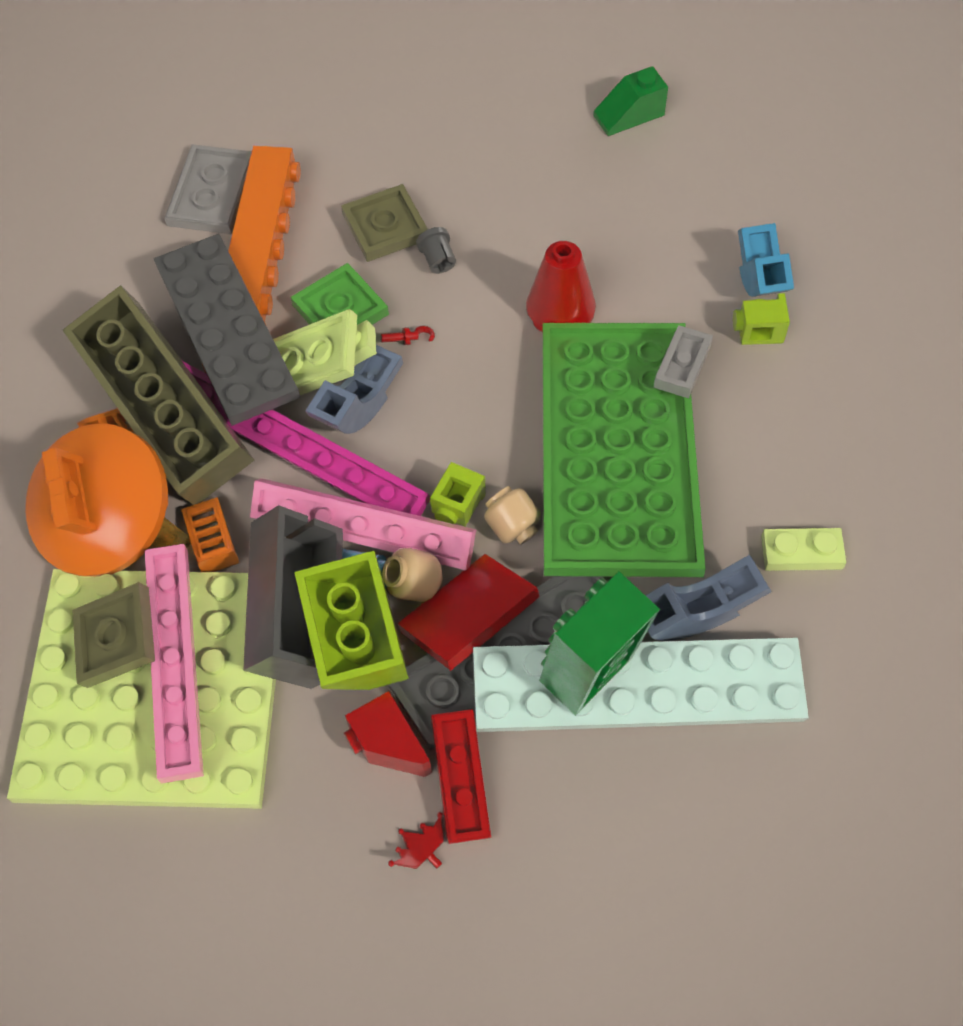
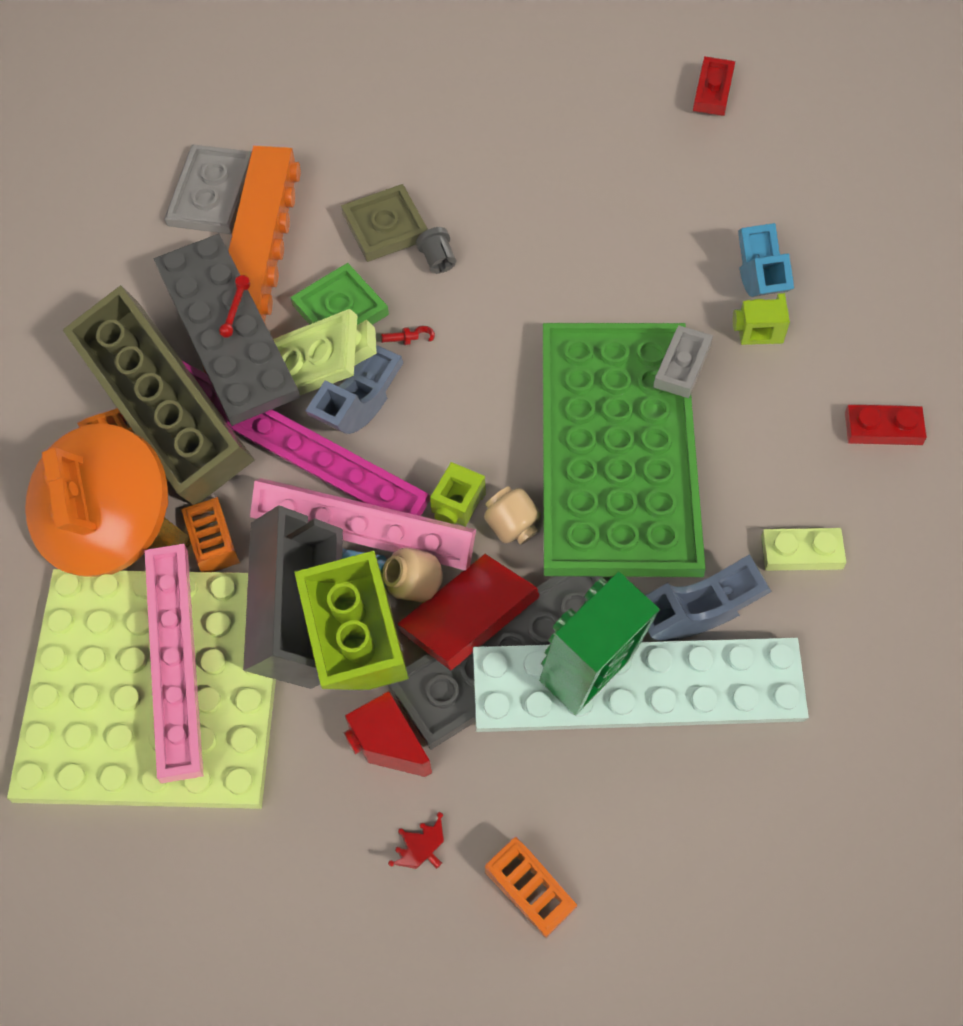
(113, 635): olive plate -> none
(242, 283): none -> red hinge
(460, 777): red tile -> none
(503, 858): none -> orange slope
(561, 288): red cone -> none
(633, 101): green slope -> none
(714, 86): none -> red plate
(885, 425): none -> red plate

